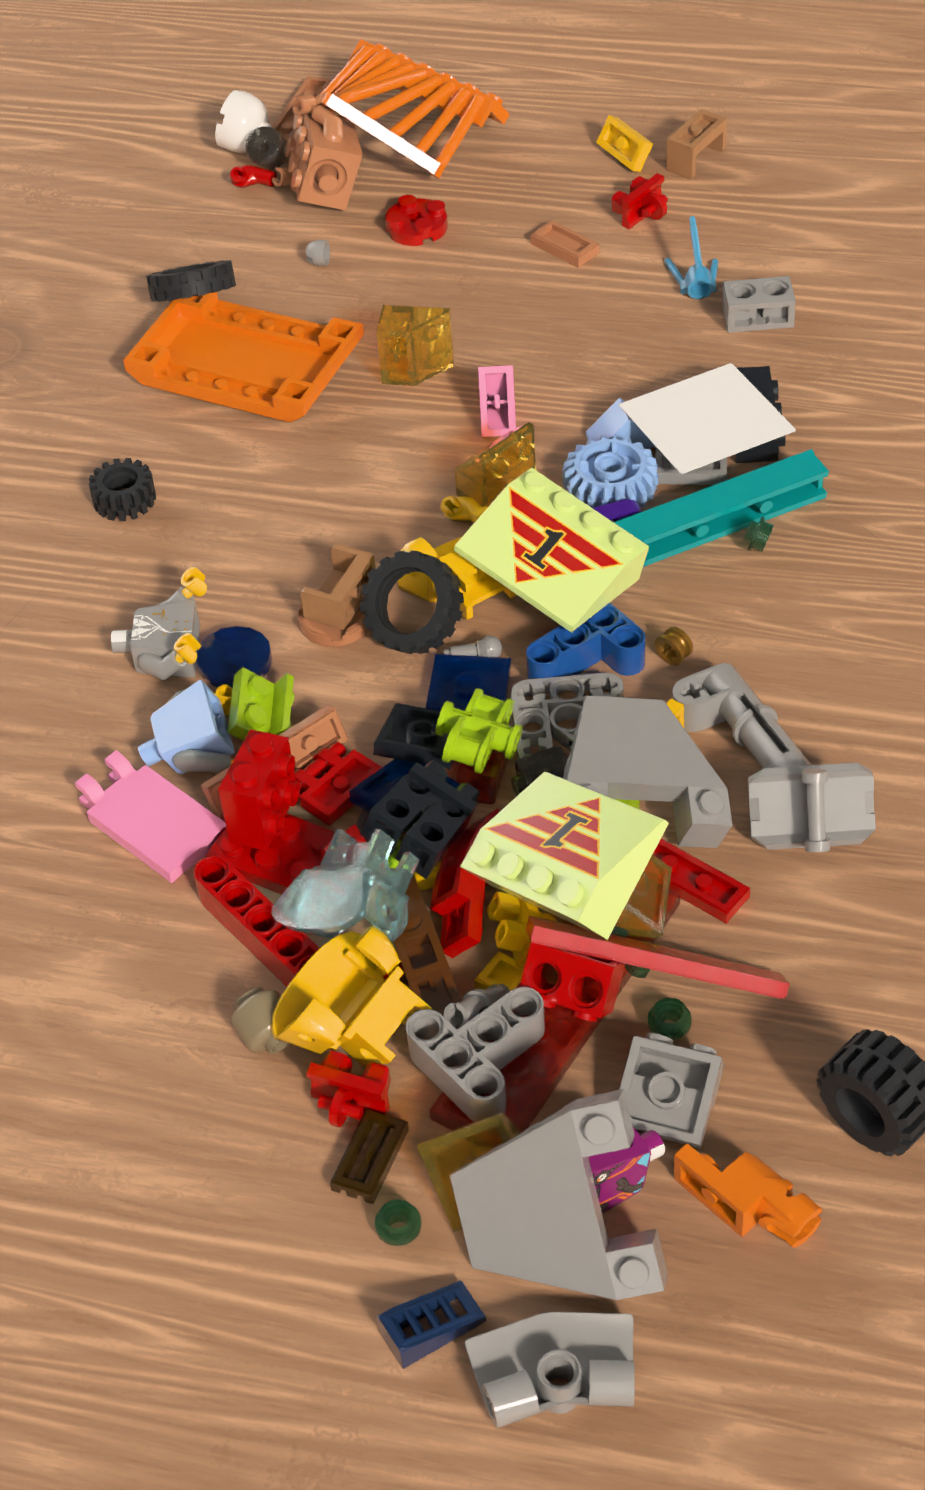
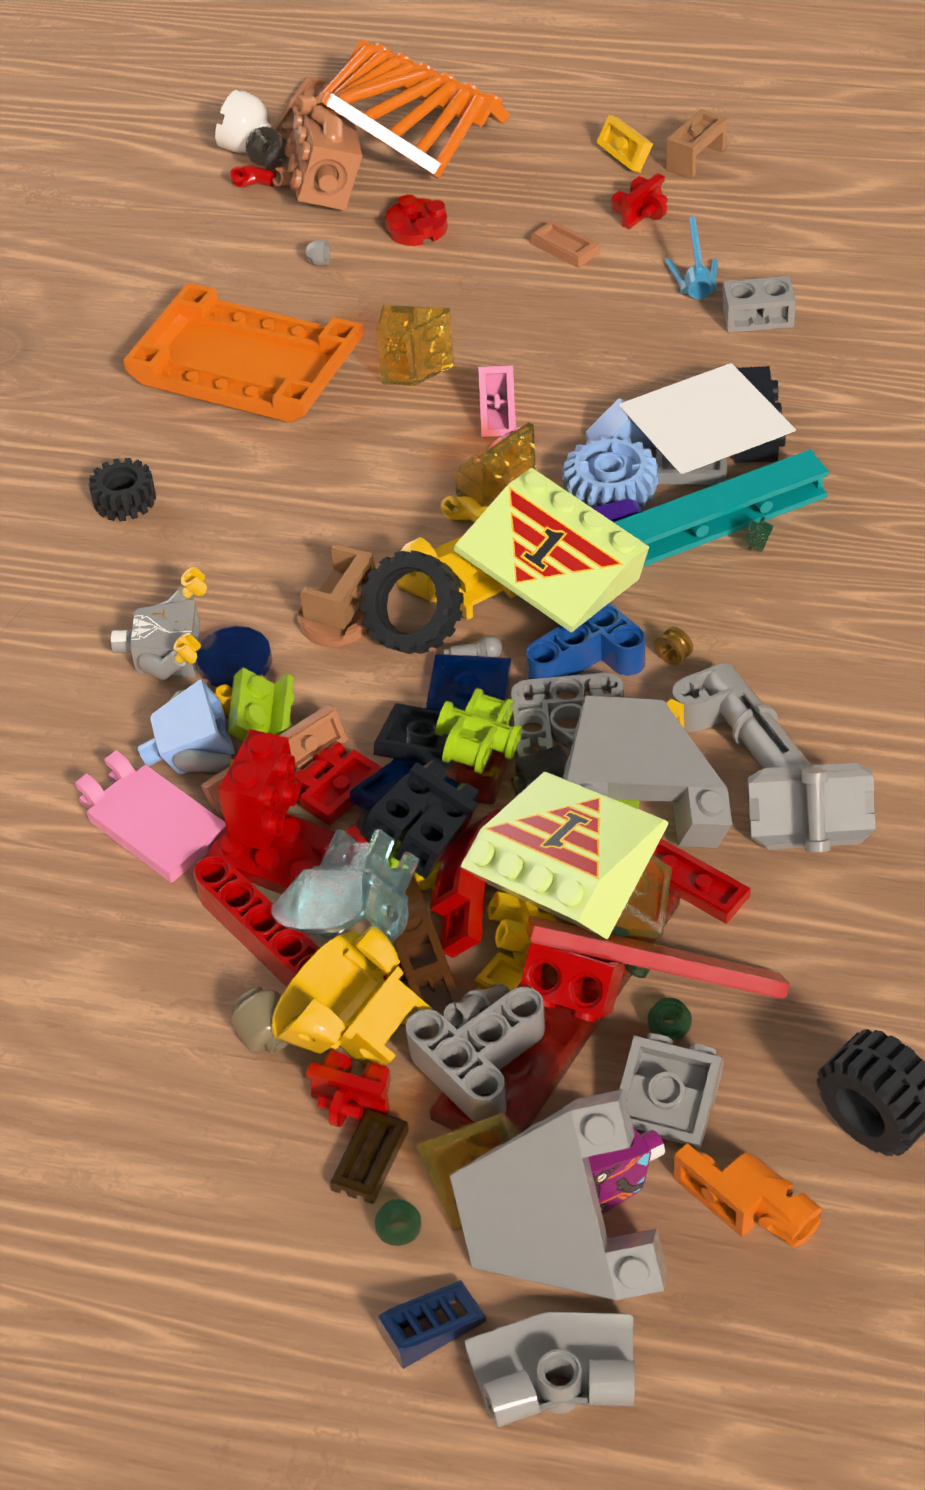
(191, 280): black tyre -> none

